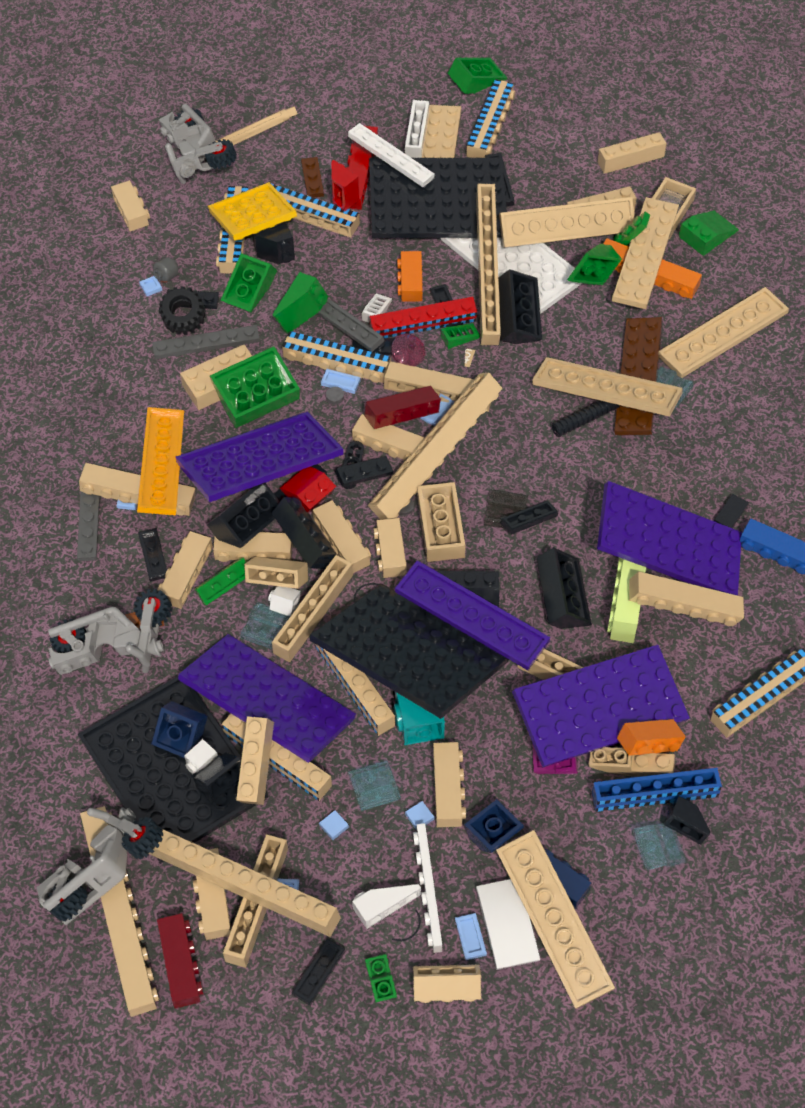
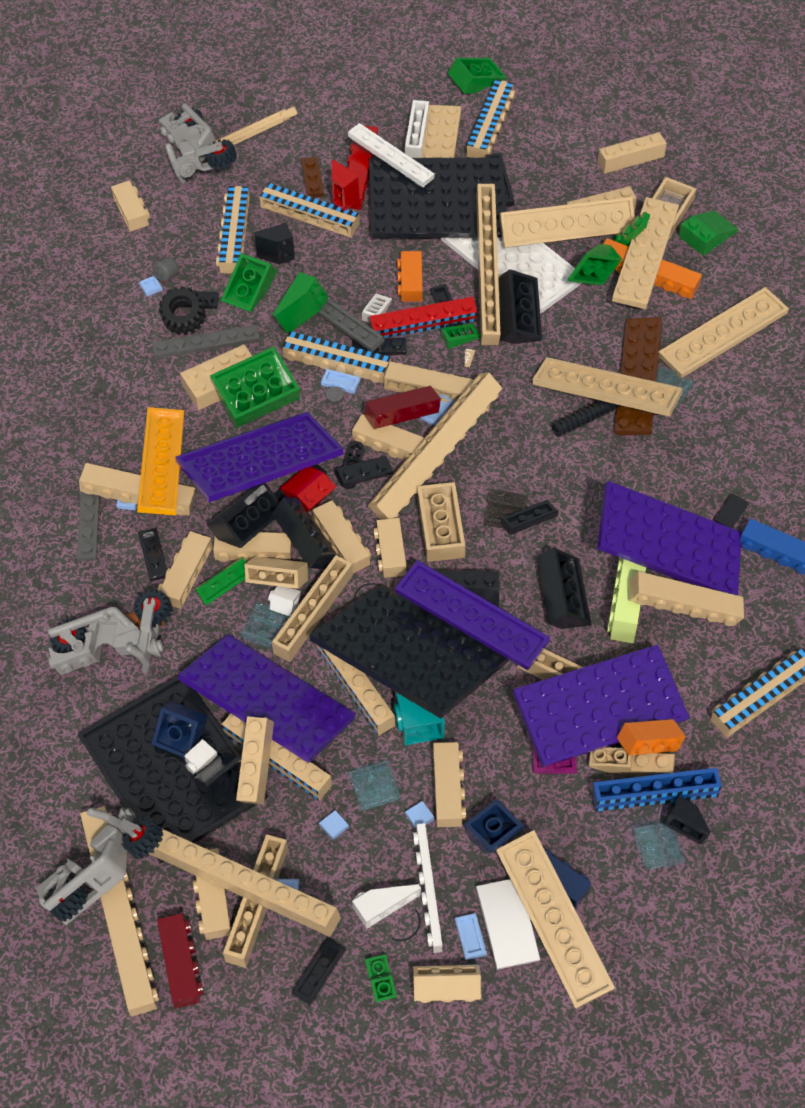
(252, 211): yellow plate -> none
(403, 354): clear pink dish -> none

